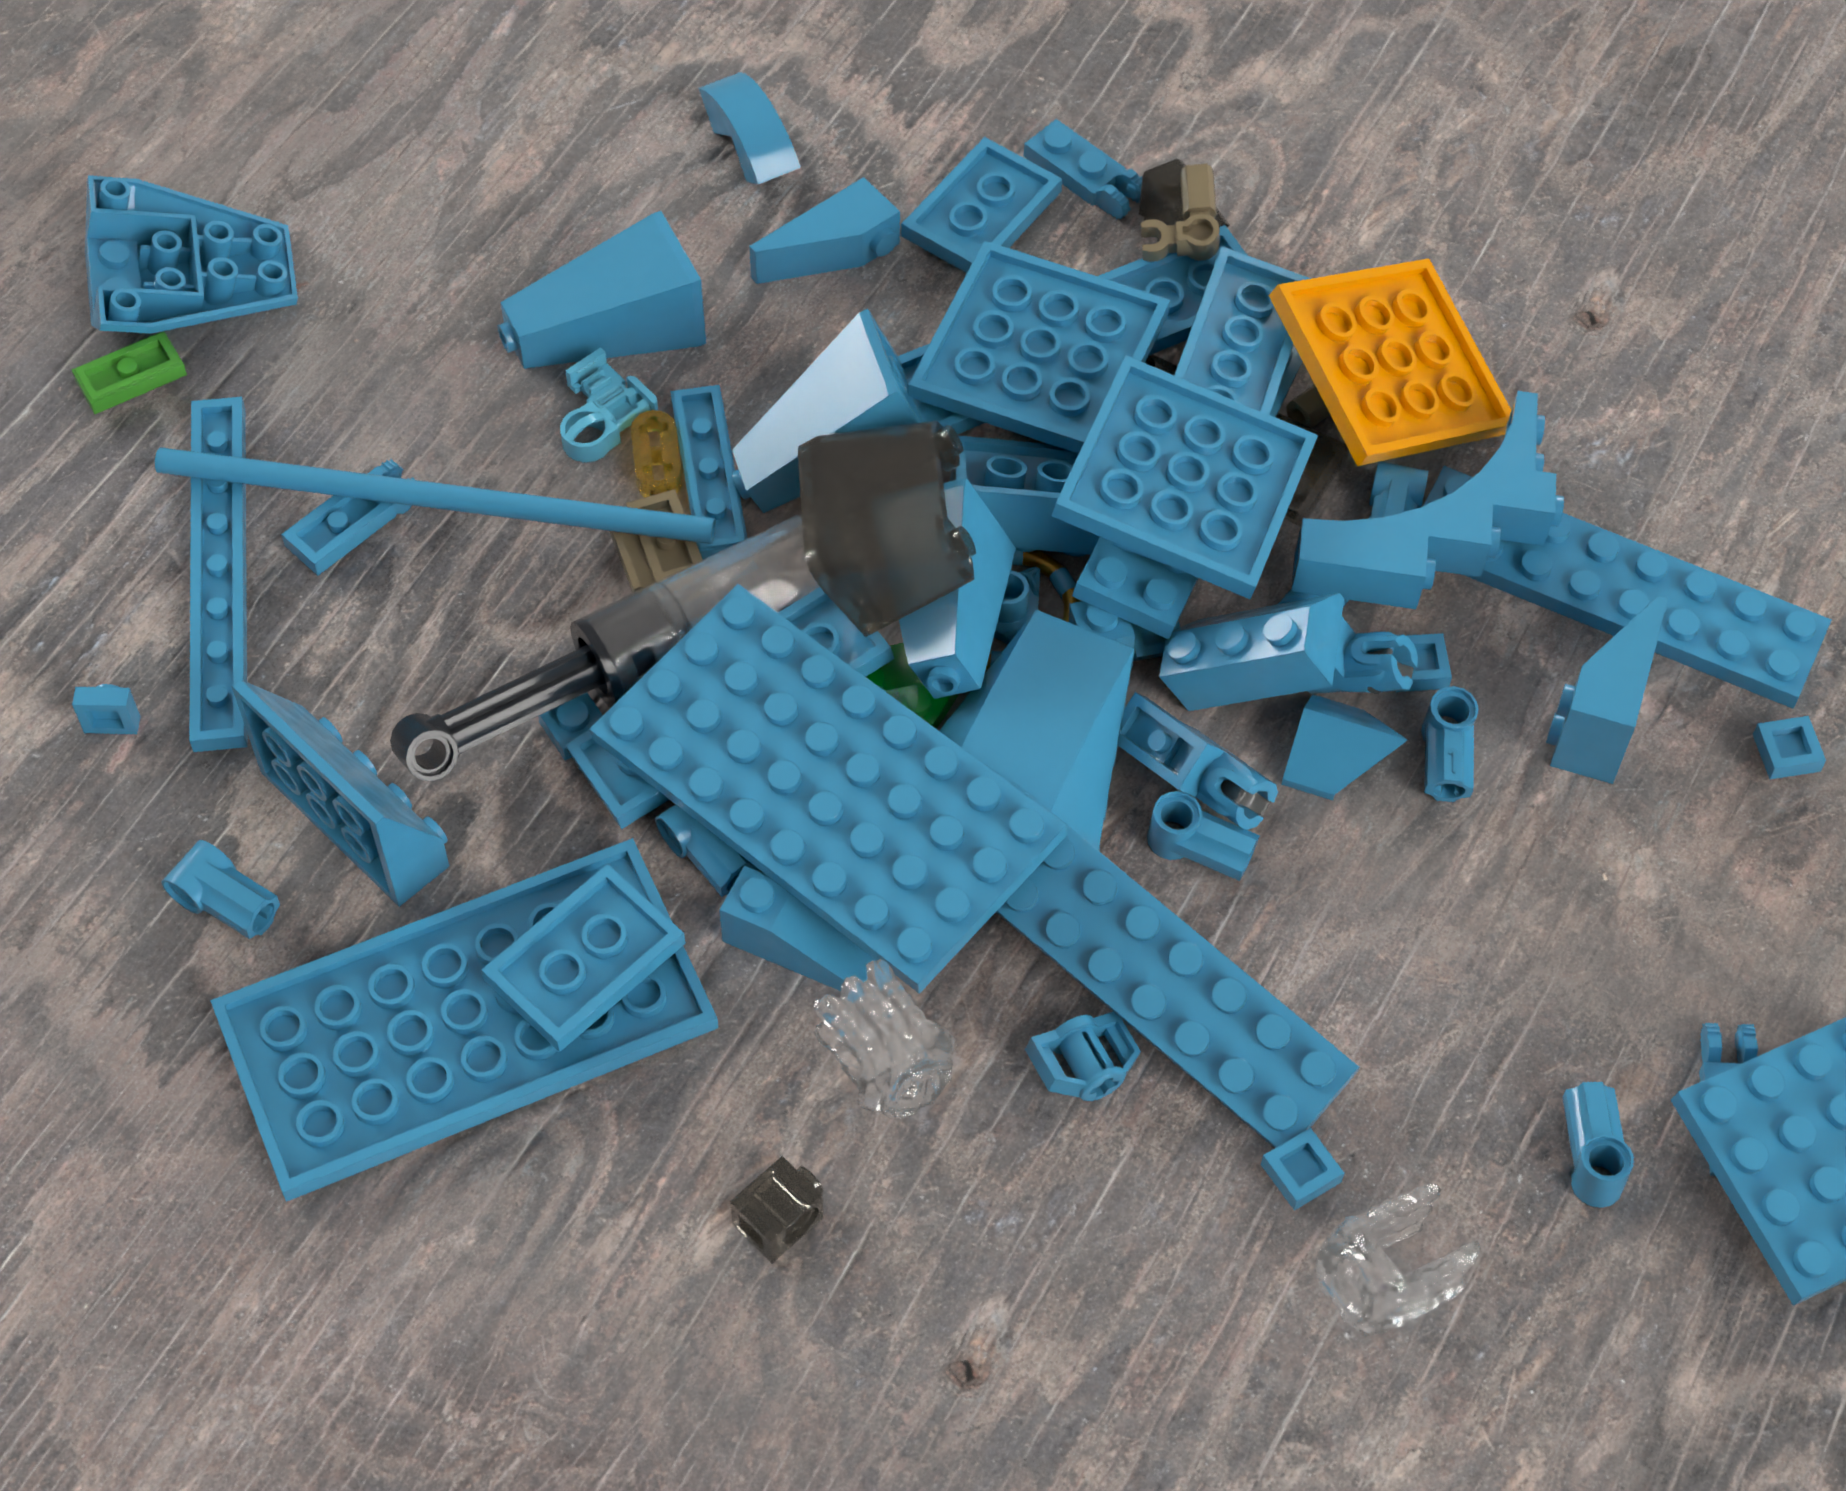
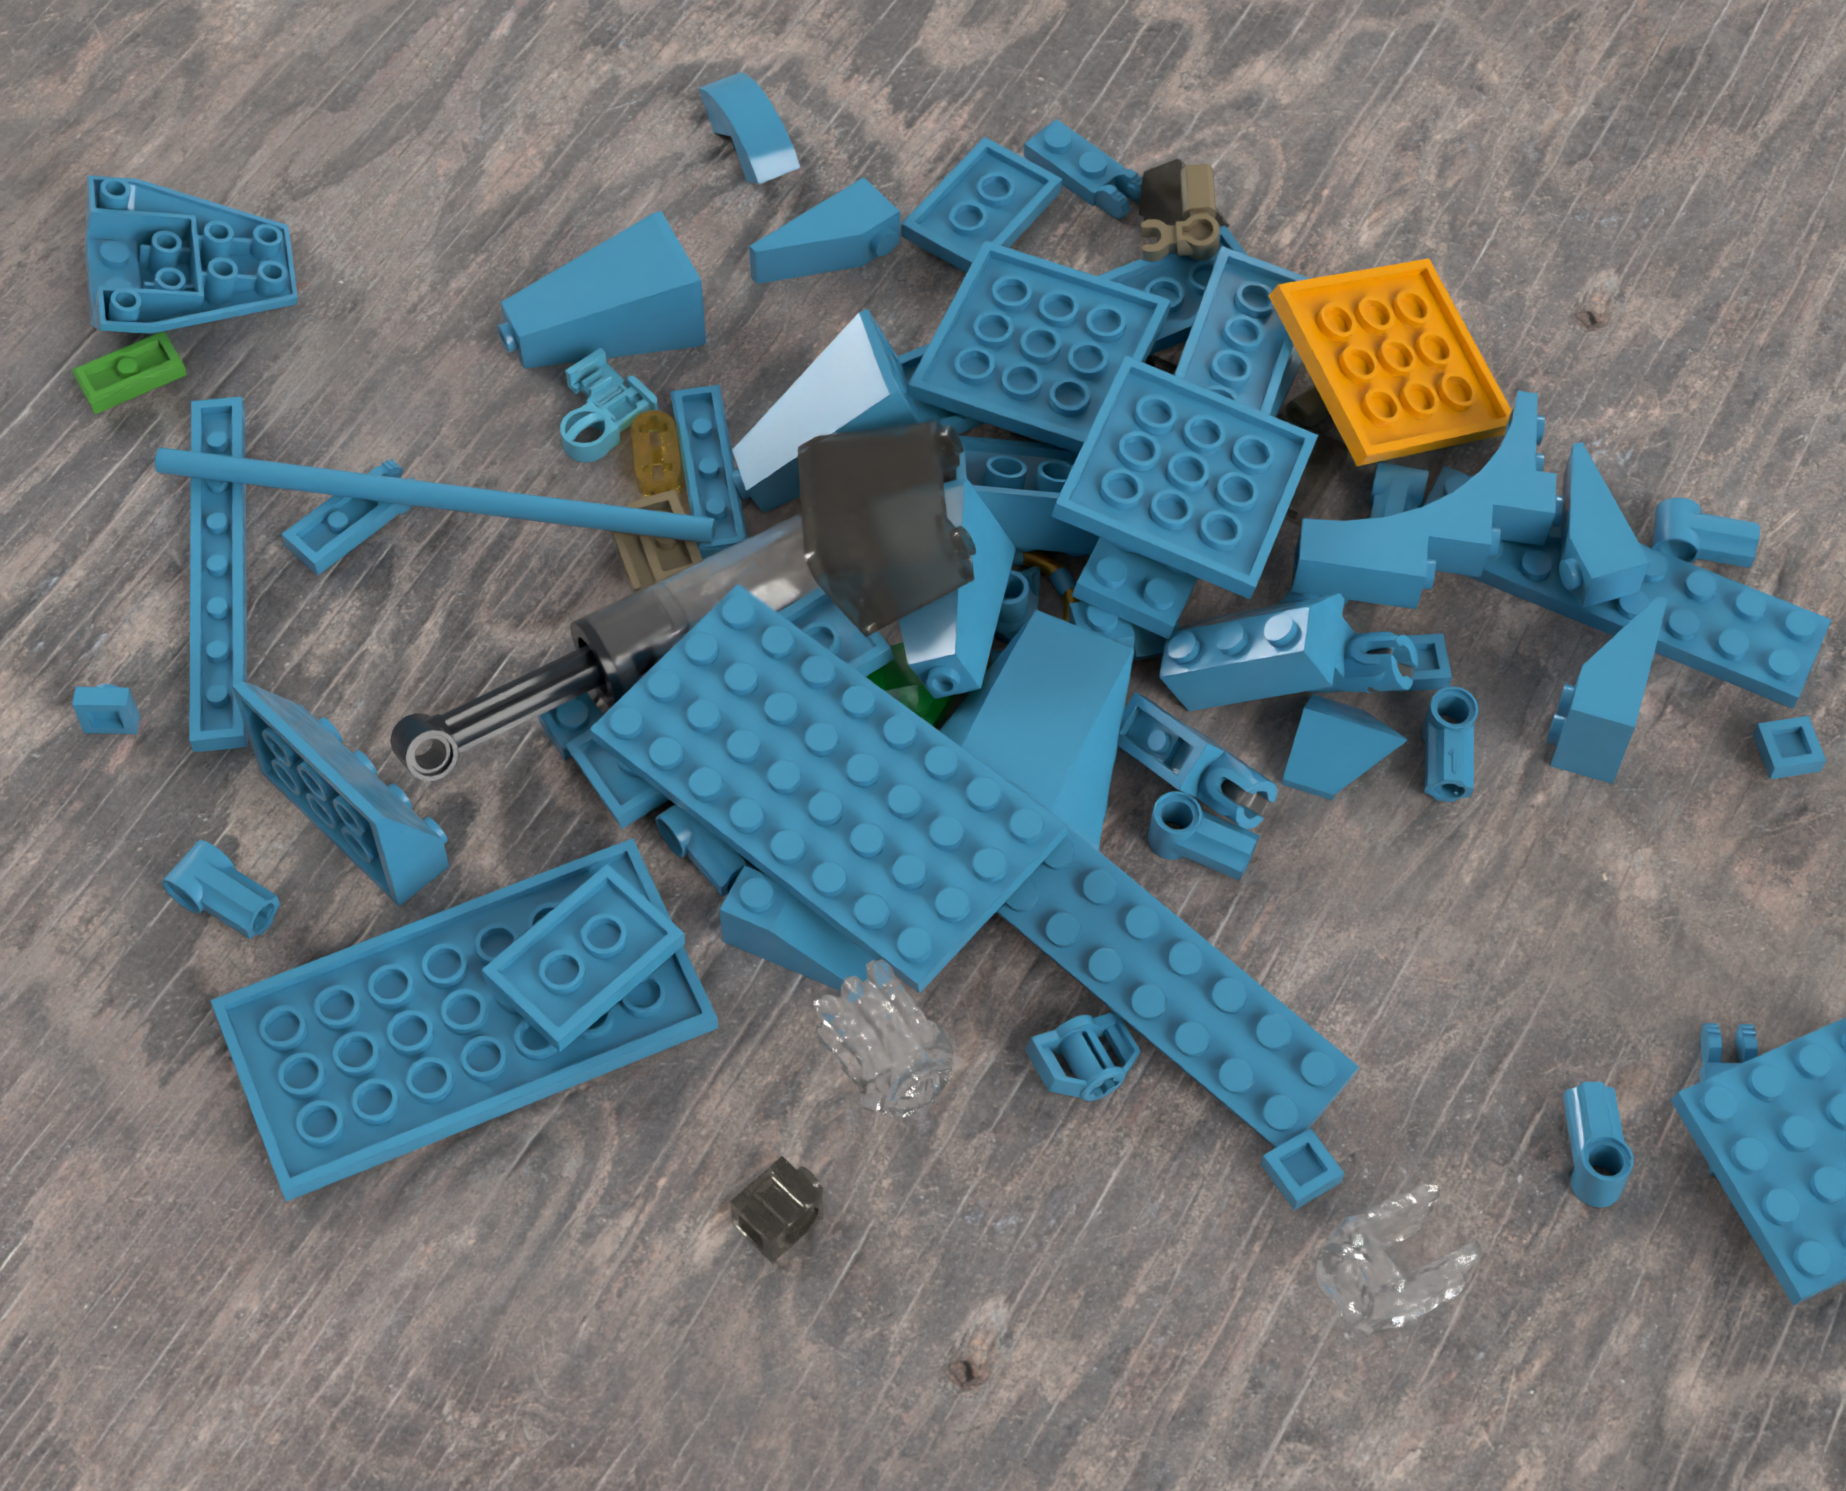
(1597, 545): none -> dark azure slope
(1692, 535): none -> dark azure piece

